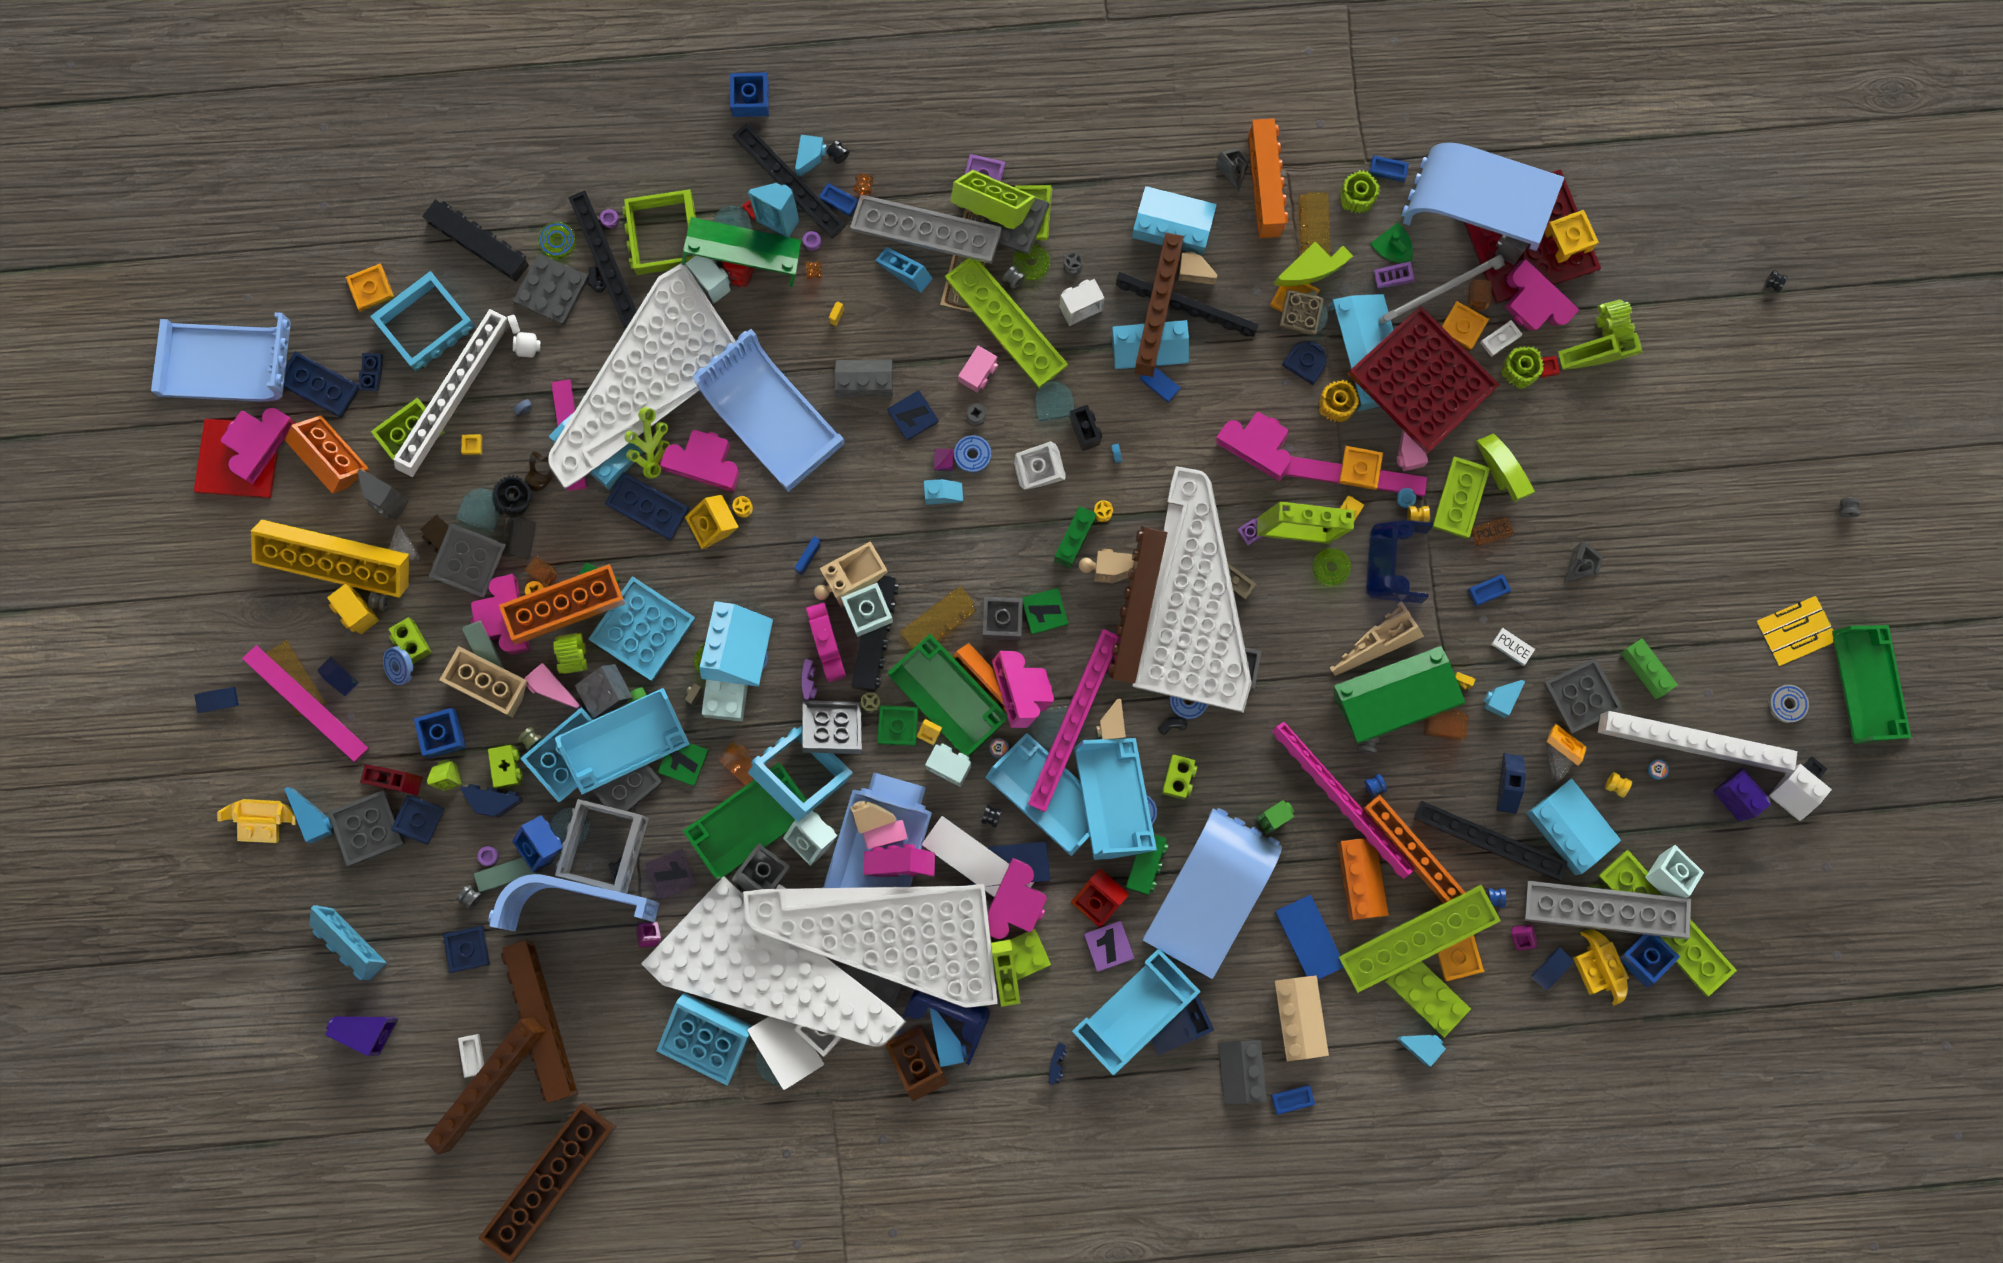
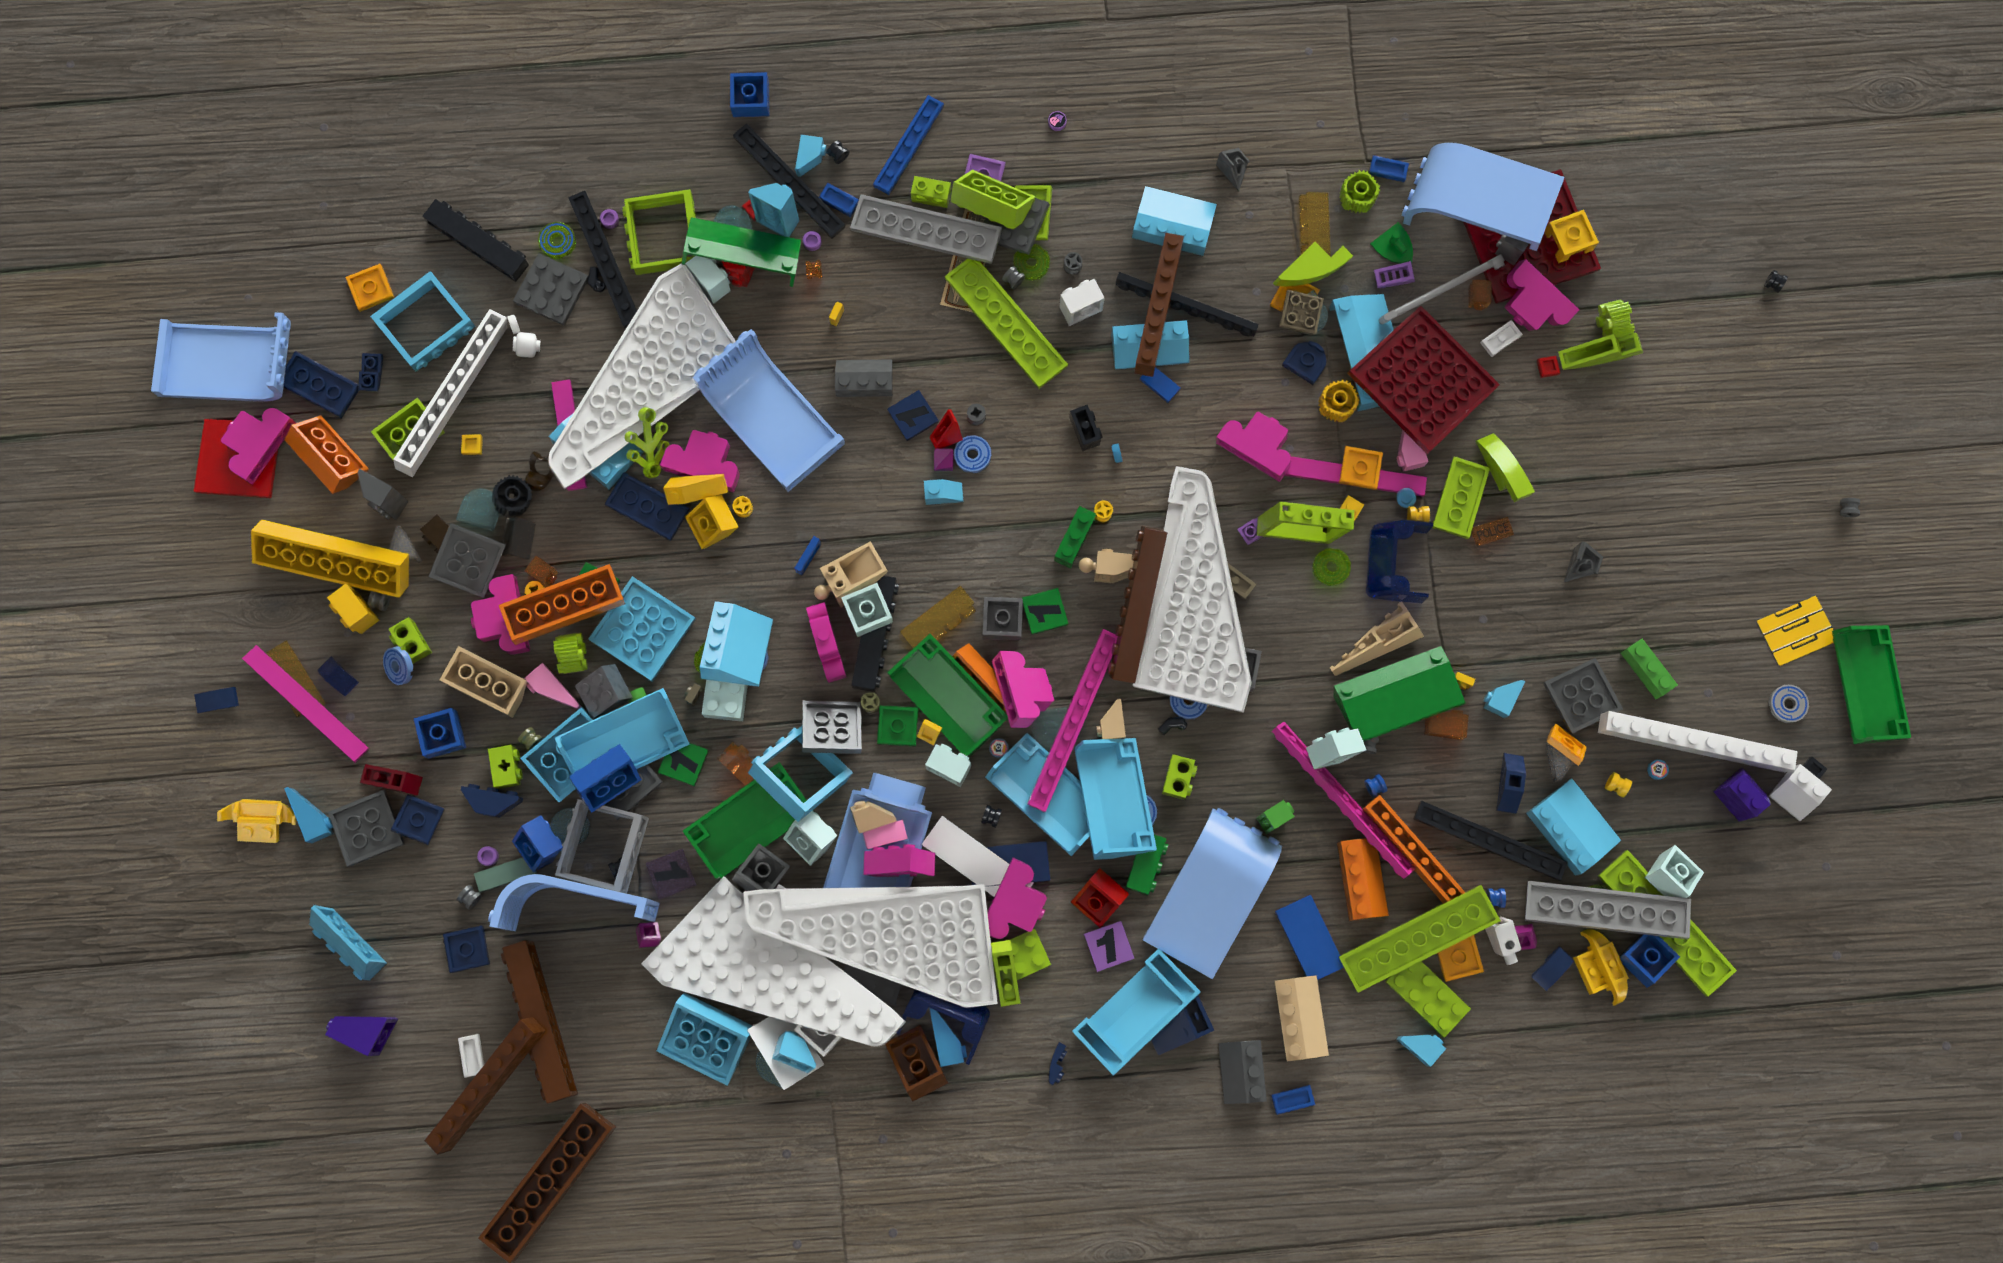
(444, 776): lime slope -> none
(481, 643): sand green tile -> none
(522, 407): sand blue tile -> none
(605, 778): none -> blue brick
(694, 488): none -> yellow slope
(794, 1052): none -> medium azure slope
(808, 686): medium lavender slope -> none
(863, 184): clear orange wheel -> none
(905, 269): dark azure slope -> none
(908, 145): none -> blue tile
(931, 192): none -> lime brick
(946, 432): none -> red slope
(977, 369): bright pink brick -> none
(1039, 466): white slope -> none
(1053, 401): clear light blue tile -> none
(1057, 121): none -> tile
(1195, 269): tan slope -> none
(1267, 178): orange brick -> none
(1335, 747): none -> light aqua brick
(1464, 325): light orange tile -> none
(1489, 590): blue tile -> none
(1504, 940): none -> white torso
(1513, 646): white tile -> none
(1515, 373): lime brick -> none

